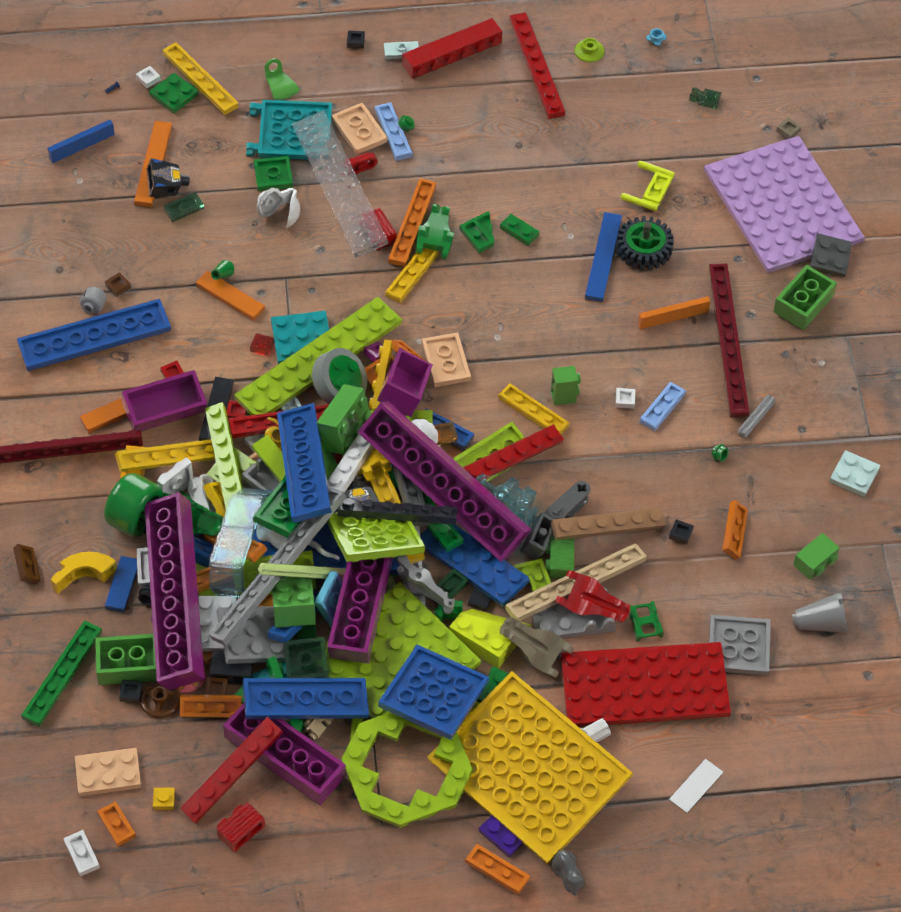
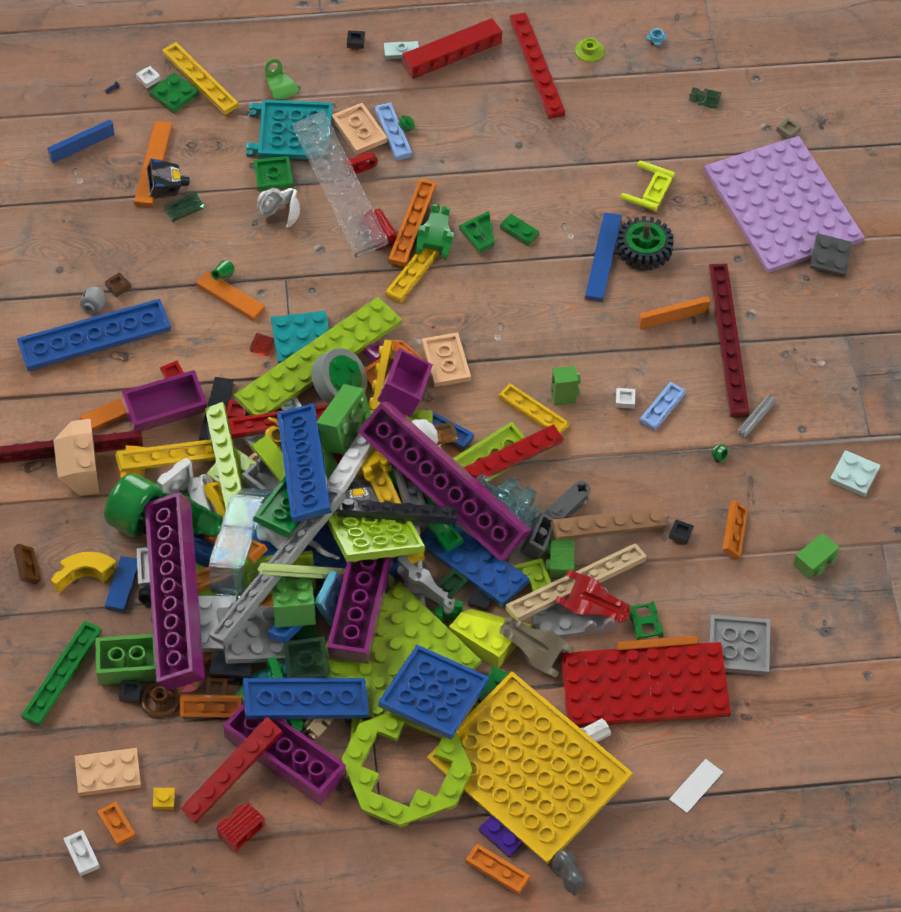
(77, 458): none -> light nougat wedge
(658, 642): none -> orange tile
(805, 297): bright green brick -> none
(822, 615): light grey cone -> none

